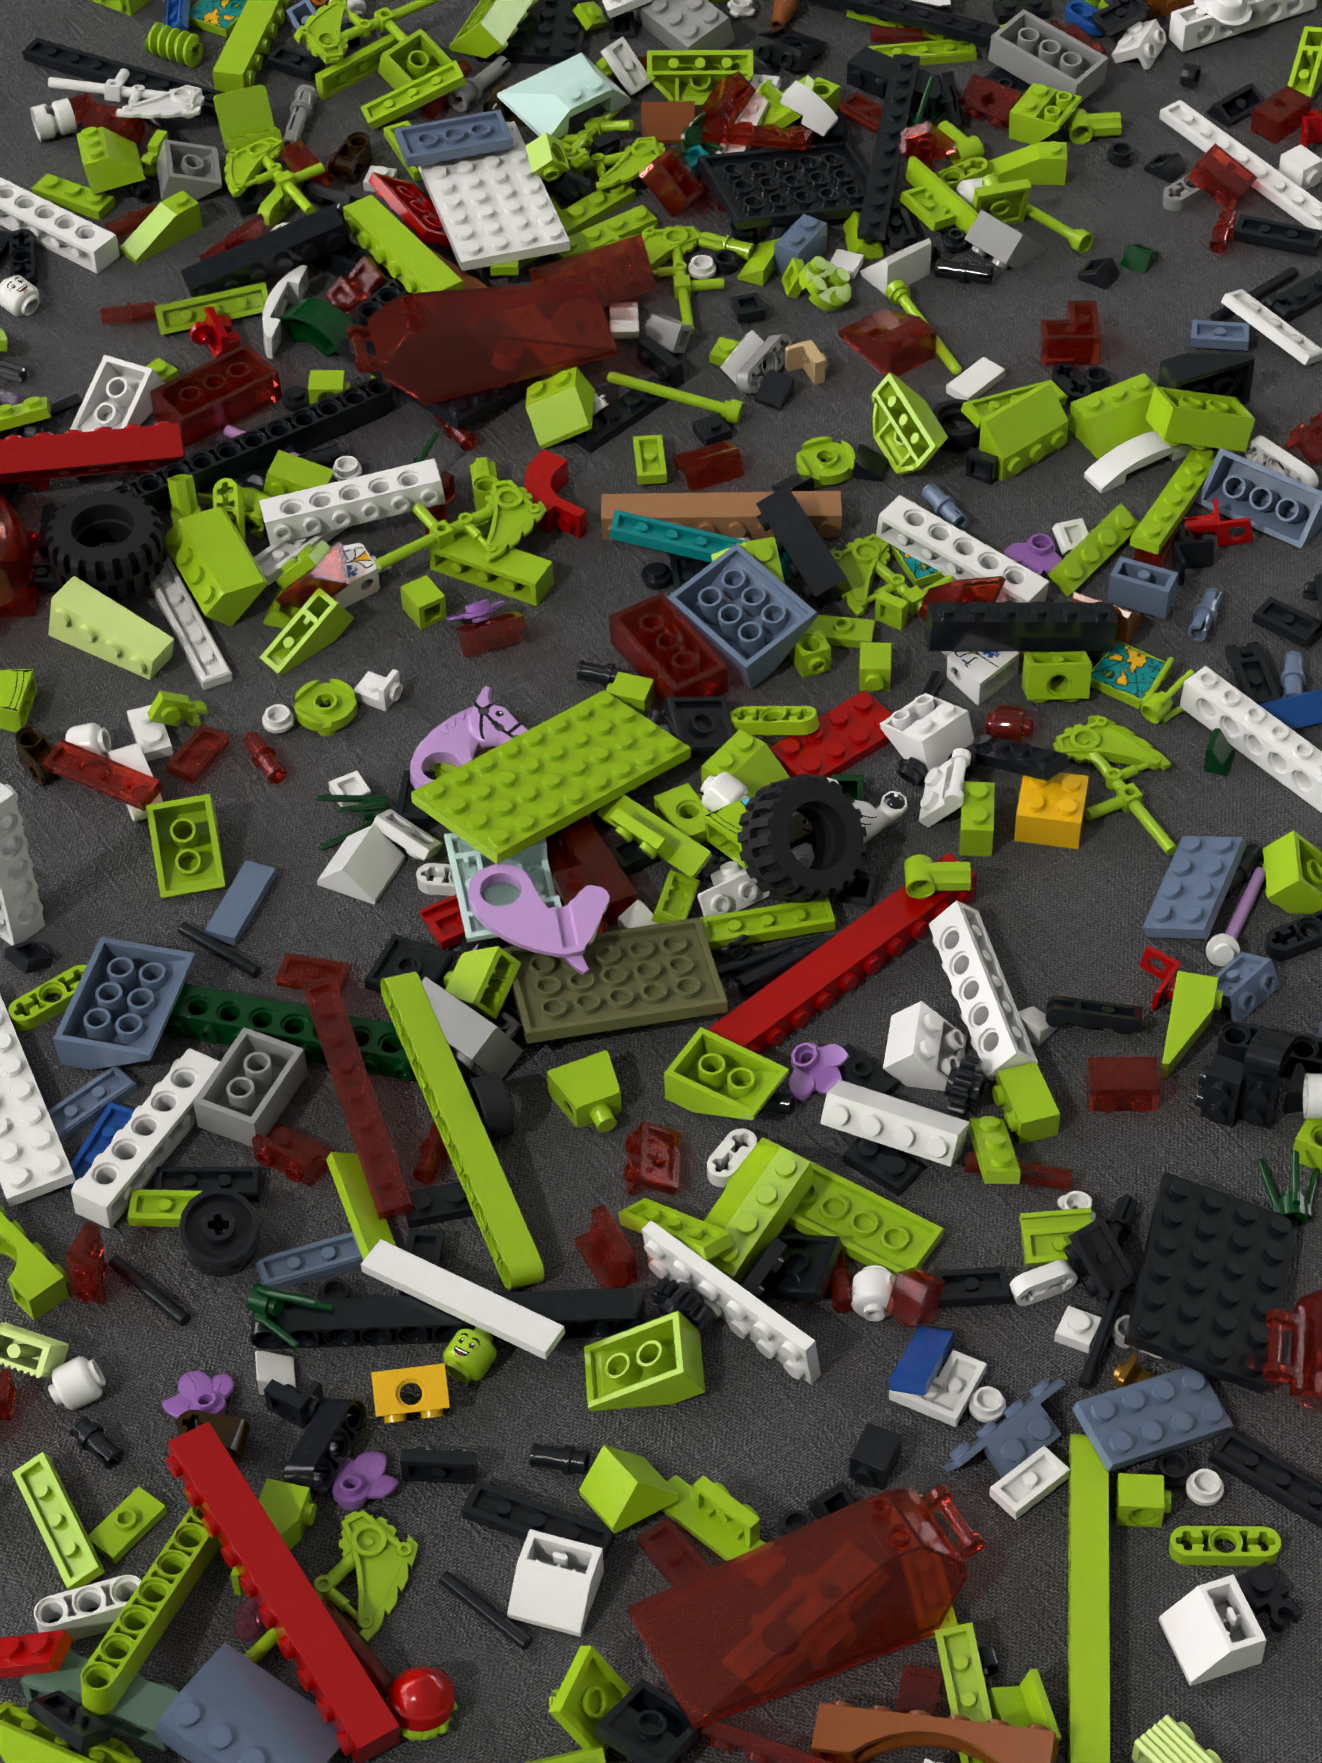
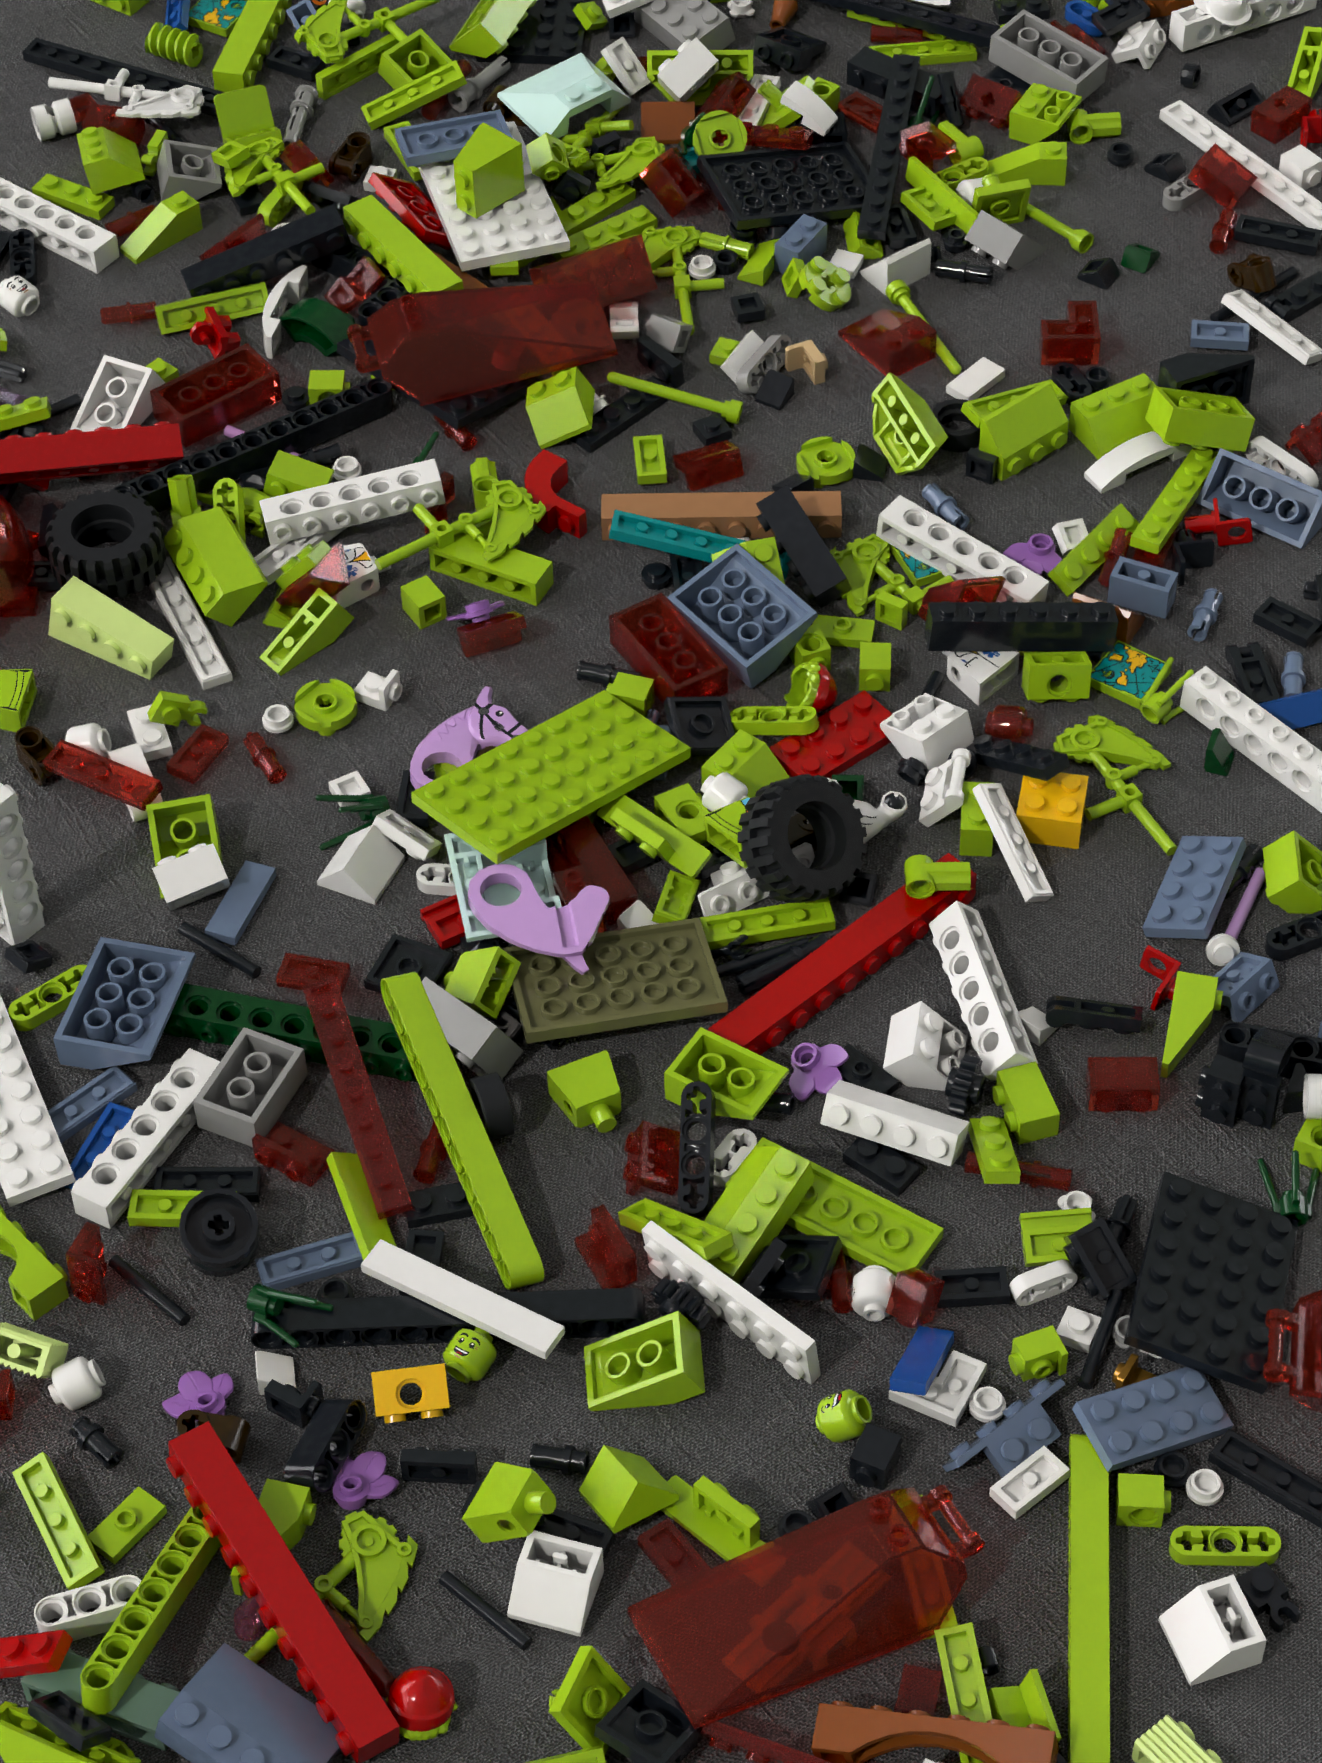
(191, 876): none -> white brick
(230, 155): none -> lime plate
(488, 171): none -> lime slope
(508, 1503): none -> lime torso
(687, 70): none -> white brick
(692, 1149): none -> black beam
(727, 125): none -> lime plate
(812, 687): none -> lime hair
(843, 1415): none -> lime head
(1013, 842): none -> white tile
(1038, 1354): none -> lime brick
(1118, 547): none -> clear red axle
(1253, 273): none -> dark brown piece

